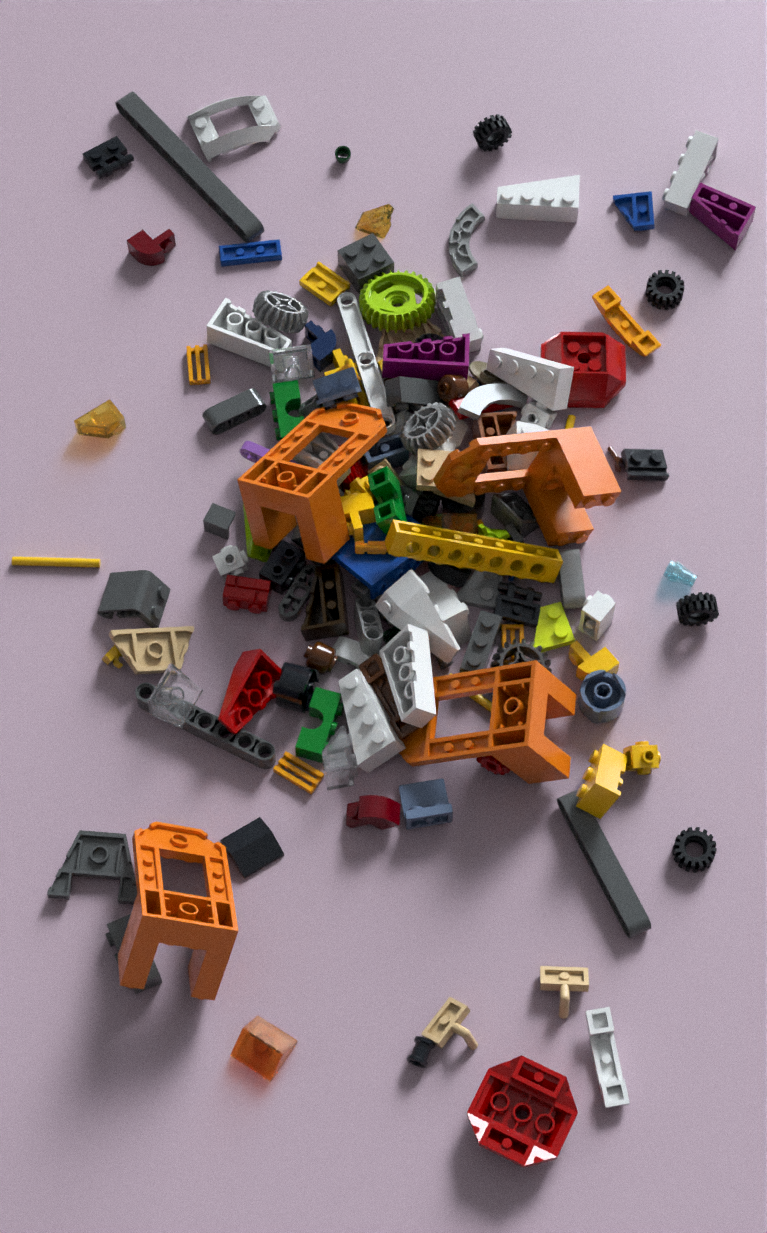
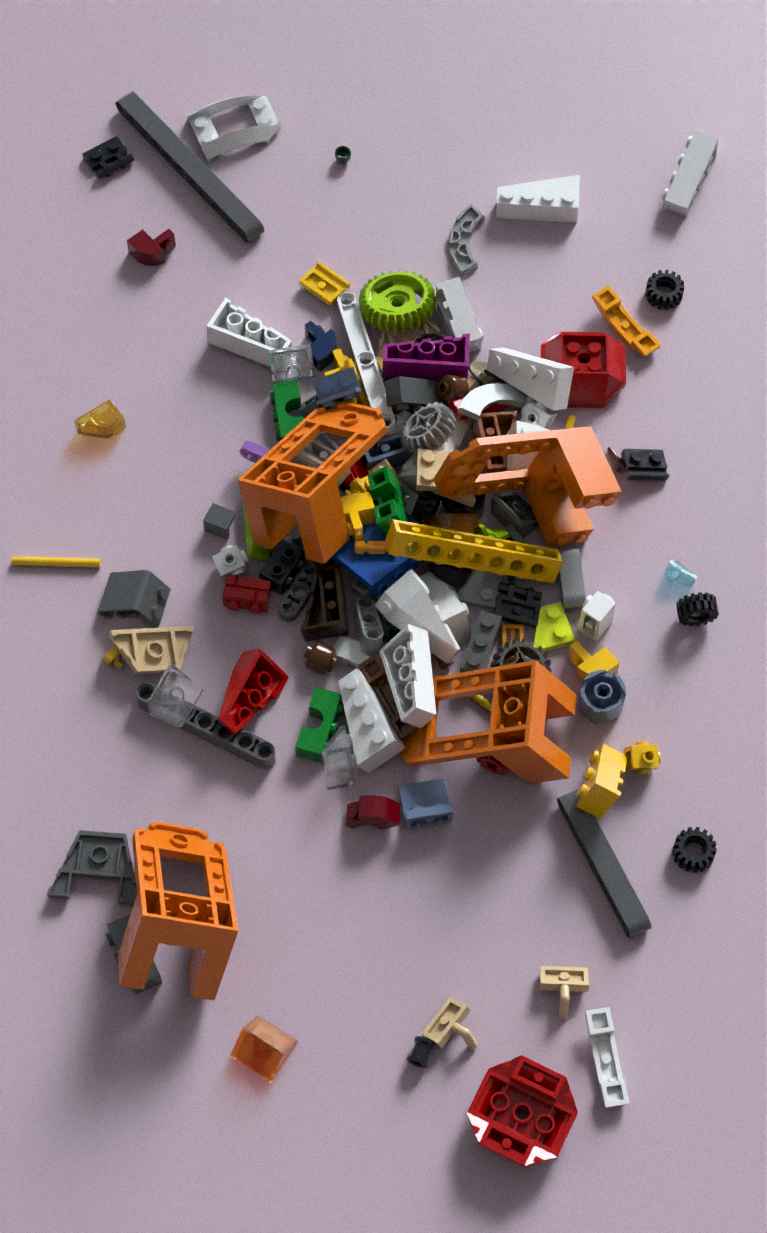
(197, 350): light orange tile -> none
(234, 411): dark grey beam -> none
(250, 253): blue tile -> none
(252, 847): black slope -> none
(280, 311): light grey gear -> none
(295, 687): black brick -> none
(311, 770): light orange tile -> none
(364, 260): dark grey brick -> none
(376, 221): clear yellow slope -> none
(492, 132): black tyre -> none
(636, 209): blue wing -> none
(722, 214): magenta wedge -> none

